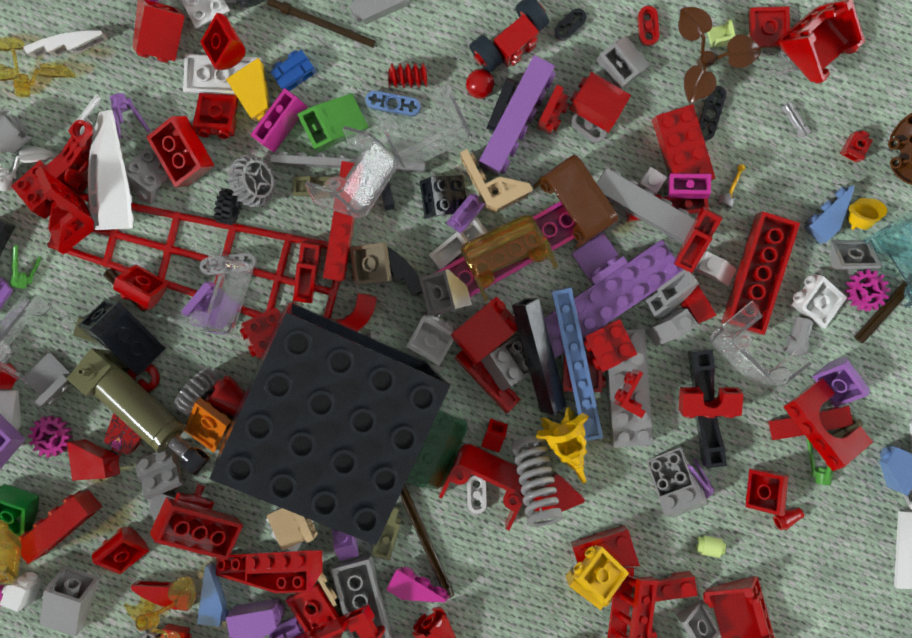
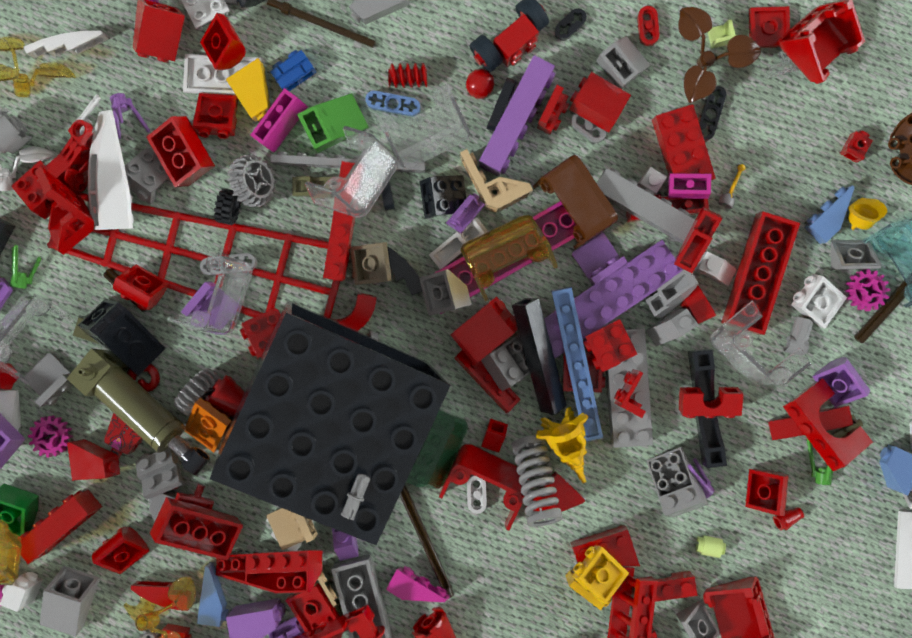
(307, 271): red slope -> none
(355, 497): none -> light grey axle
(387, 540): olive hinge -> none
(432, 338): white plate -> none
(796, 119): light grey axle -> none

